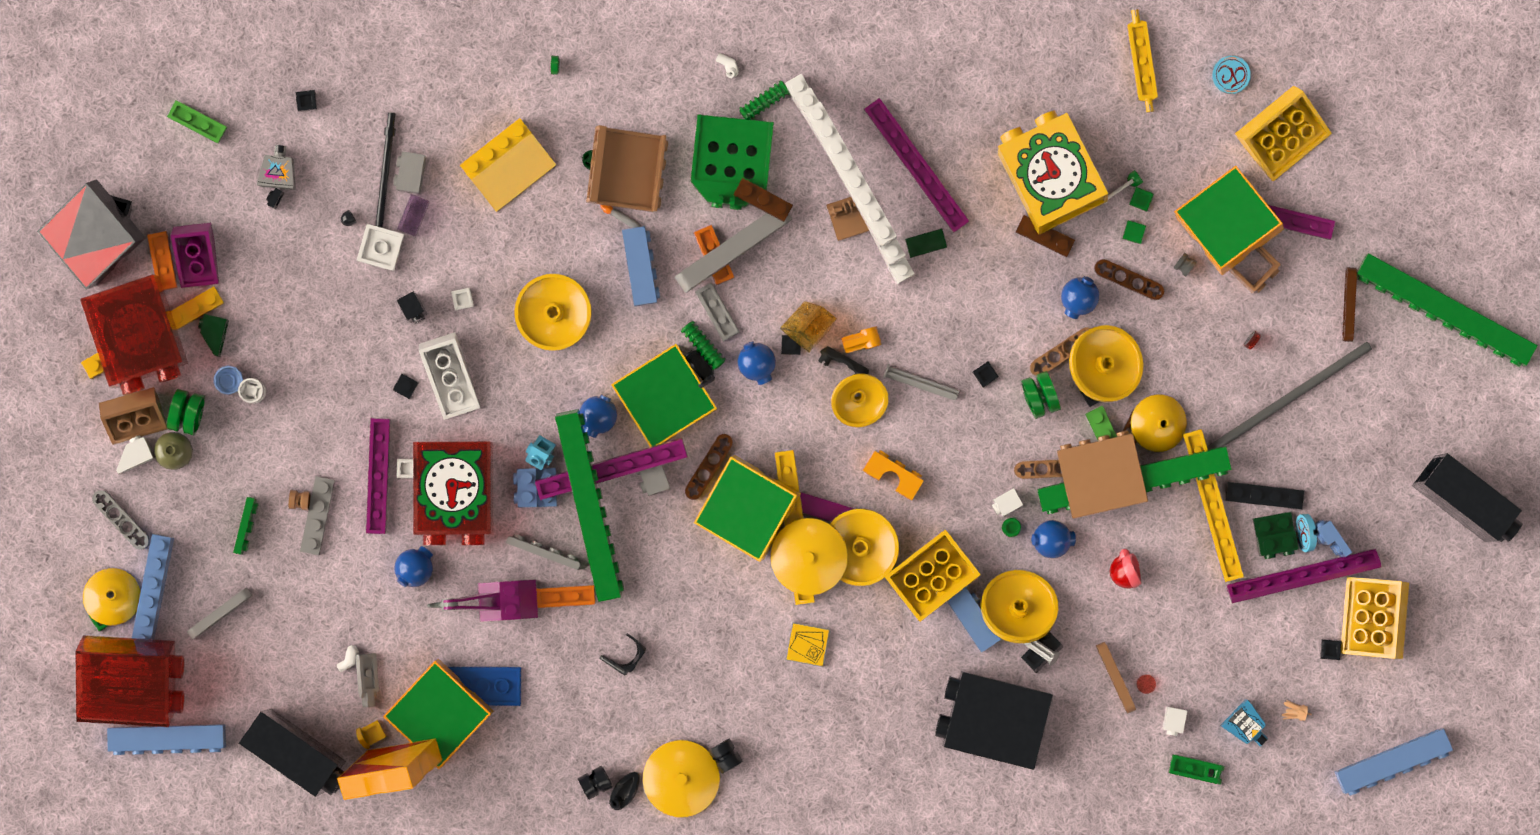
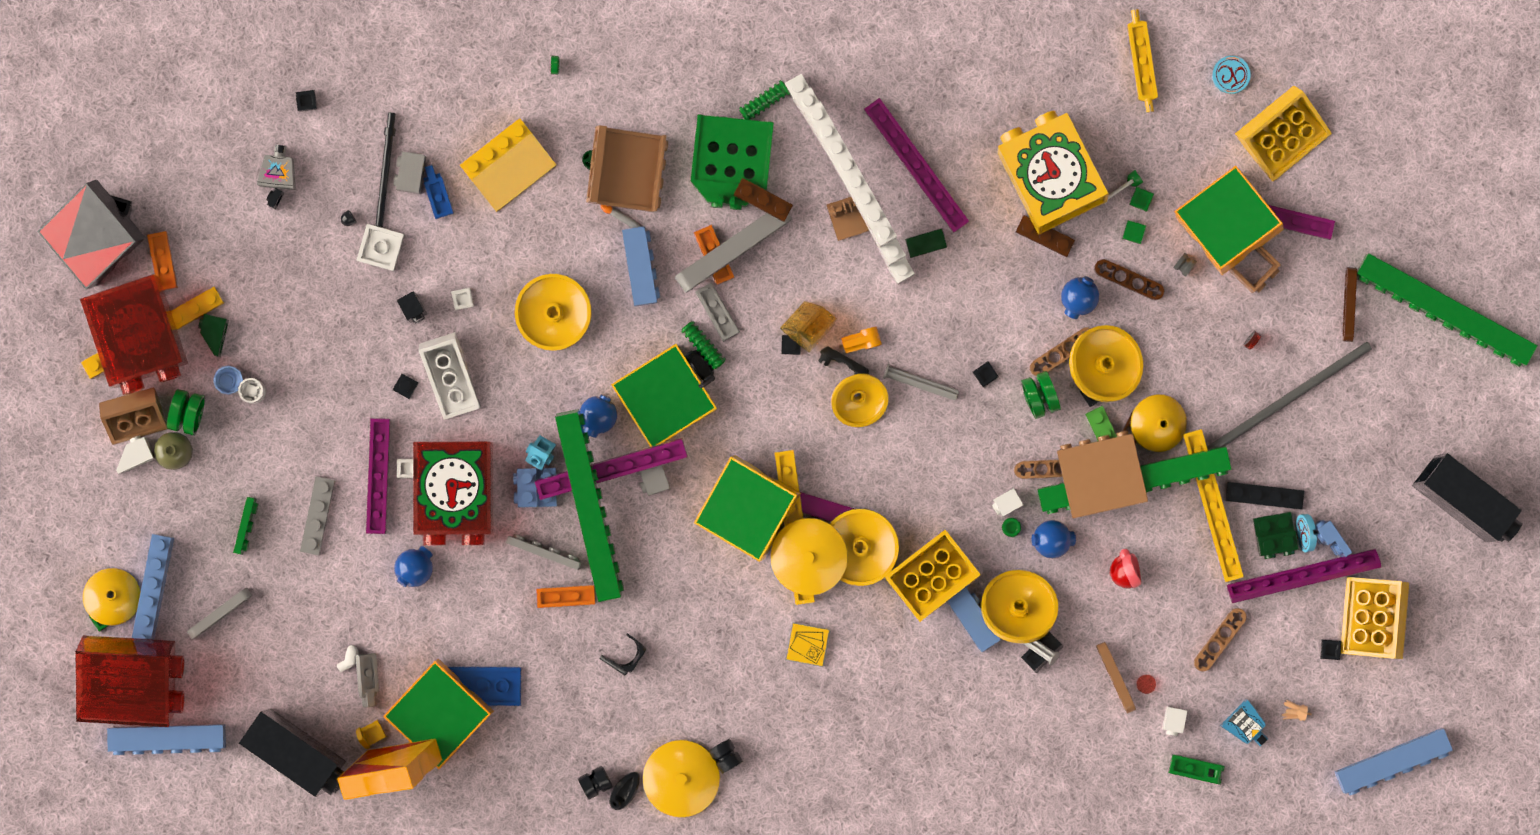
(123, 517): light grey beam -> none
(195, 254): magenta slope -> none
(197, 122): bright green plate -> none
(299, 500): medium nougat wheel -> none
(413, 215): clear purple piece -> none
(437, 194): none -> blue hinge
(499, 601): magenta slope -> none
(711, 468): reddish brown beam -> none
(730, 65): white arm -> none
(756, 362): blue brick -> none
(908, 482): light orange arch -> none
(994, 719): black brick -> none
(1216, 637): none -> medium nougat beam

